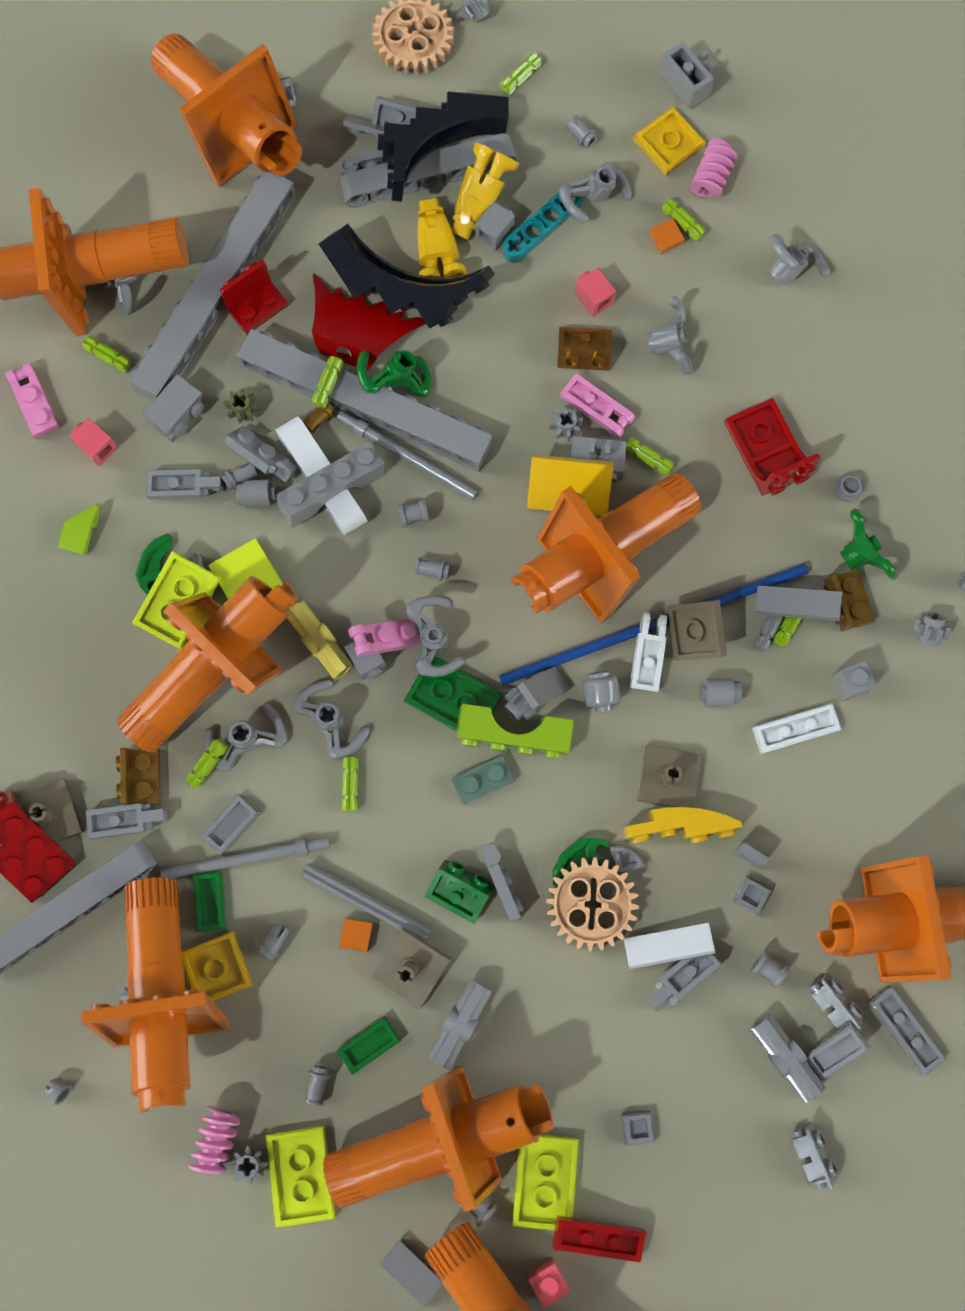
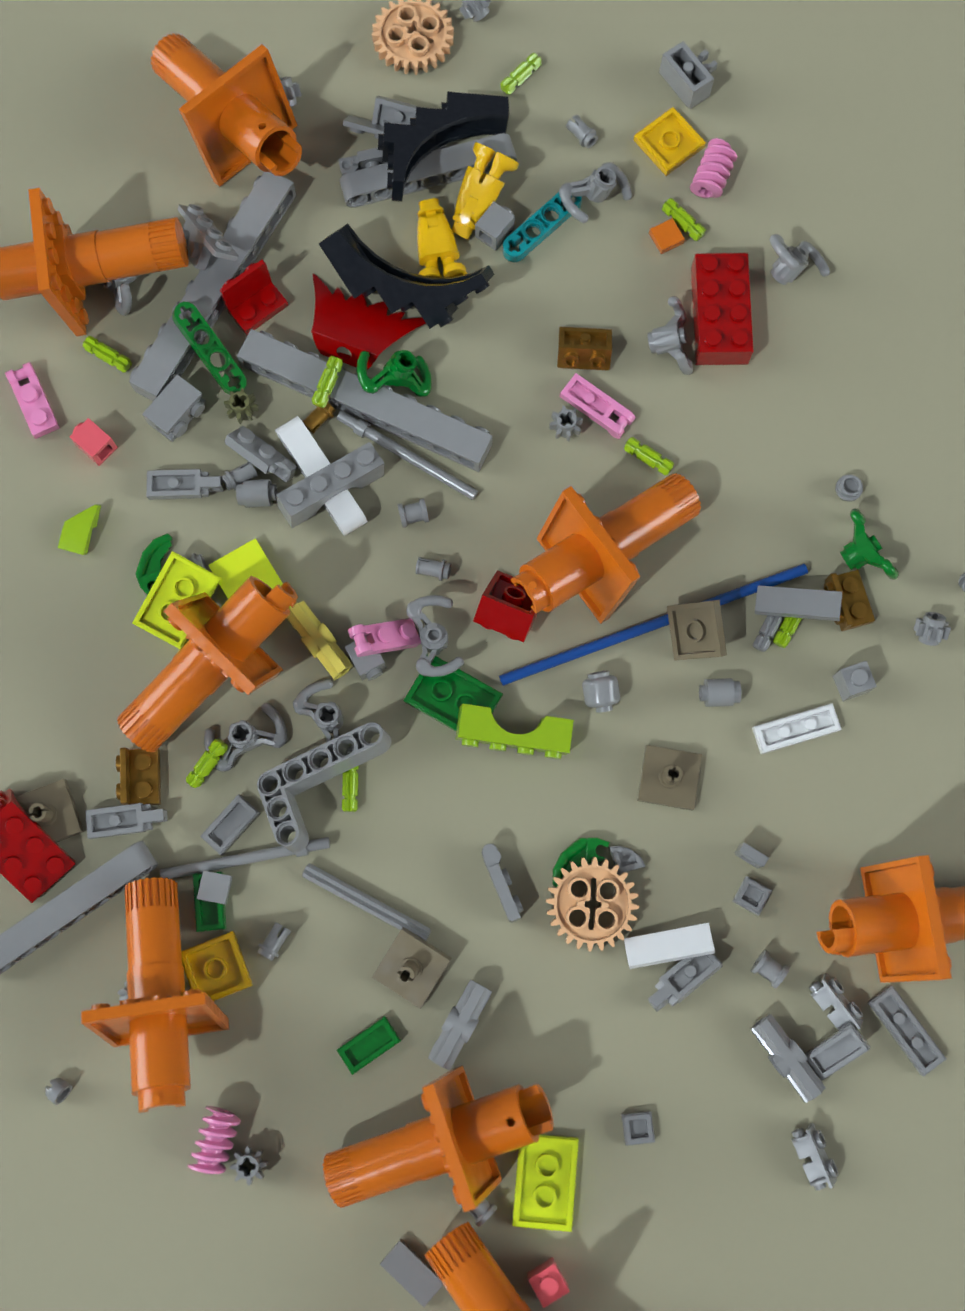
(203, 237): none -> light grey bracket
(213, 346): none -> green beam
(214, 887): none -> light grey tile
(298, 1176): neon yellow tile -> none
(312, 776): none -> light grey beam
(317, 1085): light grey pin -> none
(356, 935): orange tile -> none
(459, 890): green bracket -> none
(482, 780): sand green plate -> none
(506, 608): none -> red slope
(518, 706): light grey gear -> none
(543, 687): light grey tile -> none
(554, 474): yellow tile -> none
(595, 291): coral brick -> none
(598, 1239): red plate -> none
(601, 450): light grey brick -> none
(649, 655): white hinge -> none
(693, 822): yellow slope -> none
(721, 309): none -> red brick
(769, 448): red bracket -> none

